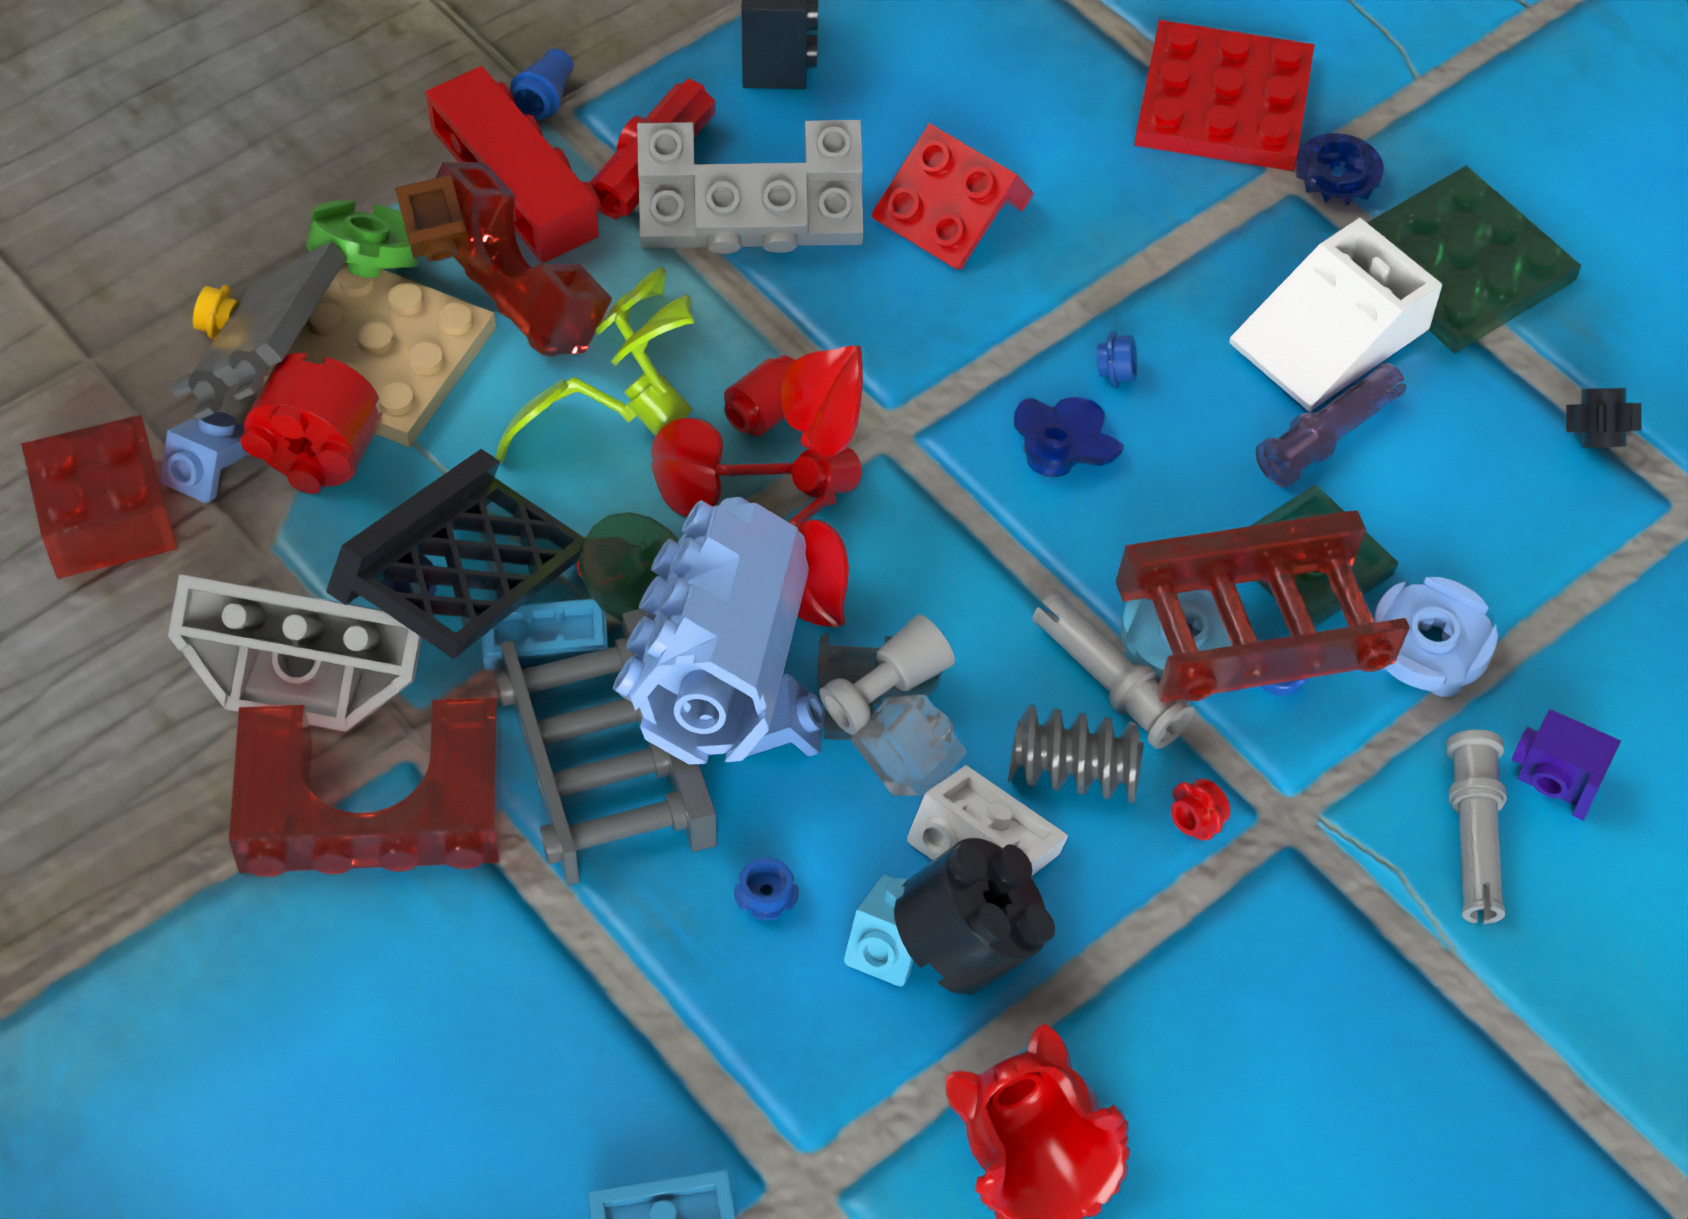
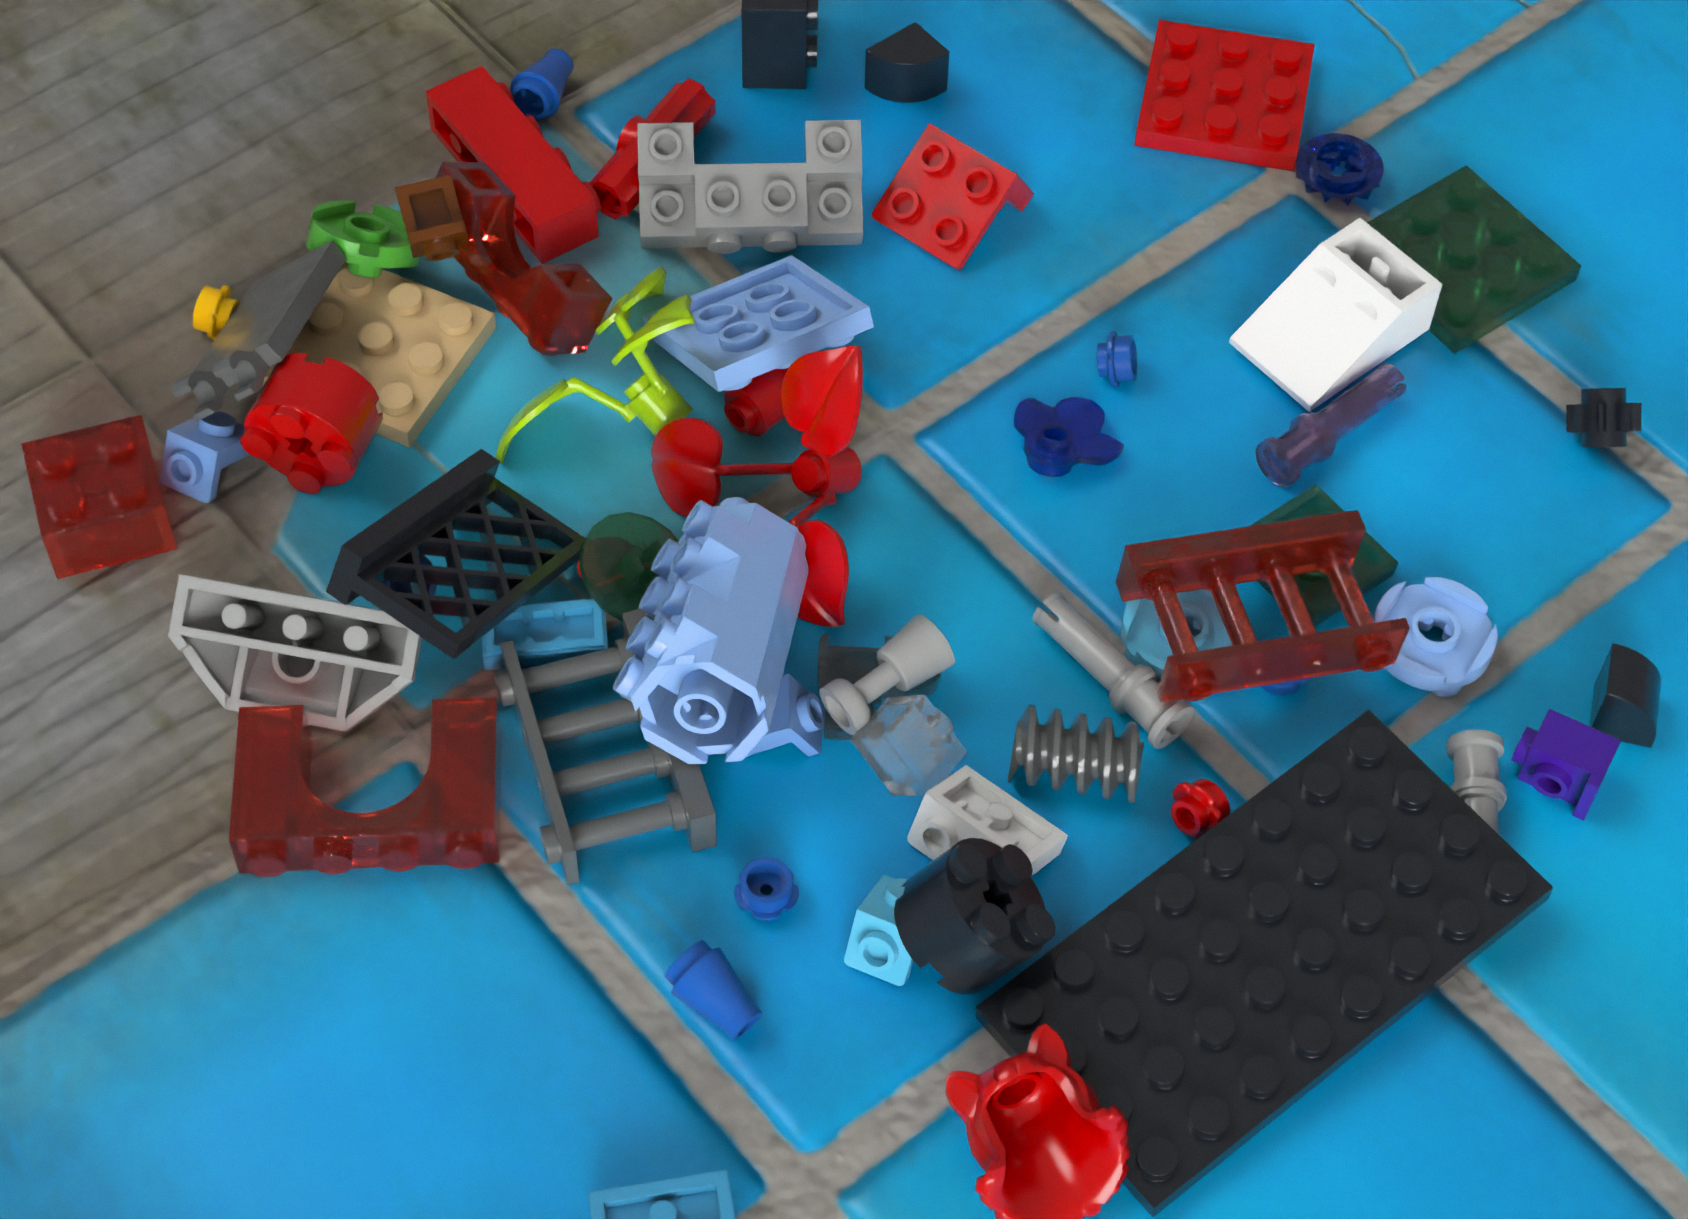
(712, 988): none -> blue cone
(763, 323): none -> light blue plate
(907, 66): none -> black brick
(1270, 952): none -> black plate
(1627, 697): none -> black brick

